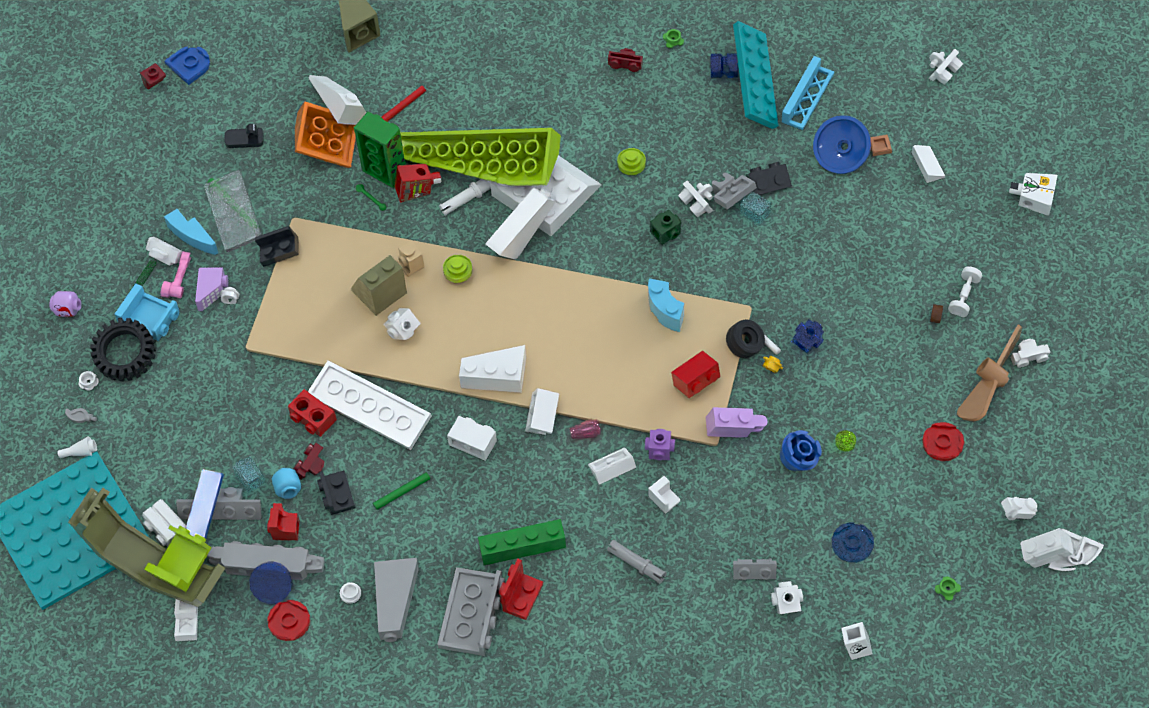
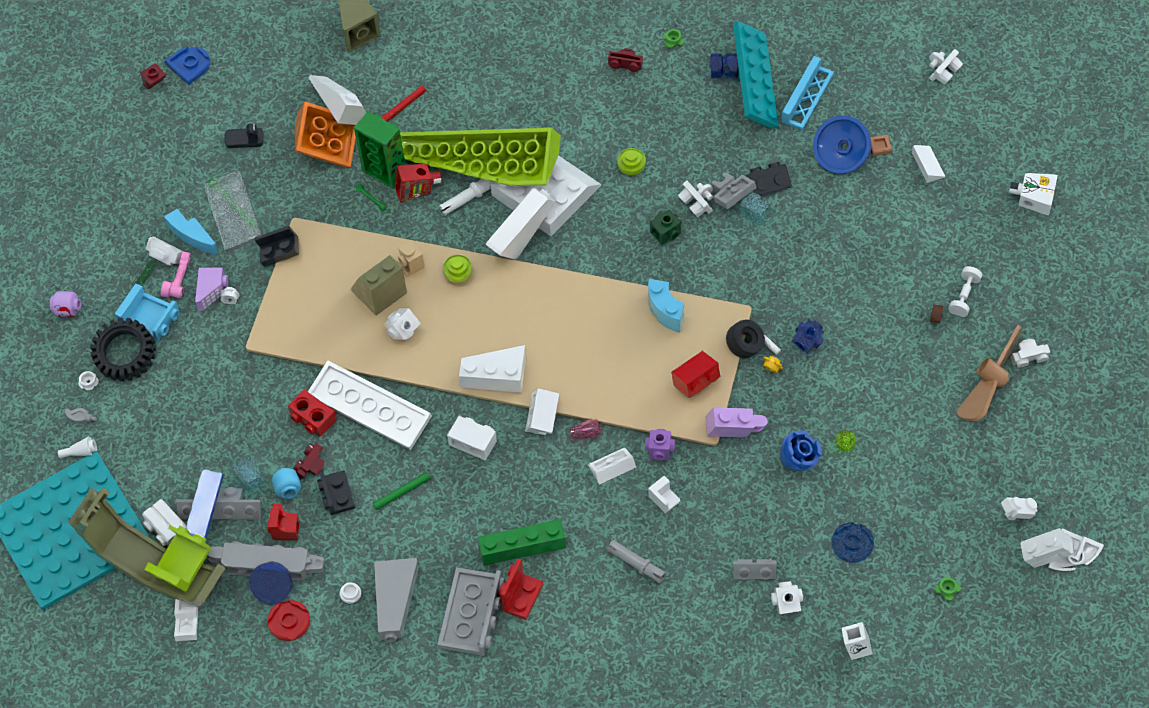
(943, 447): red tile -> none

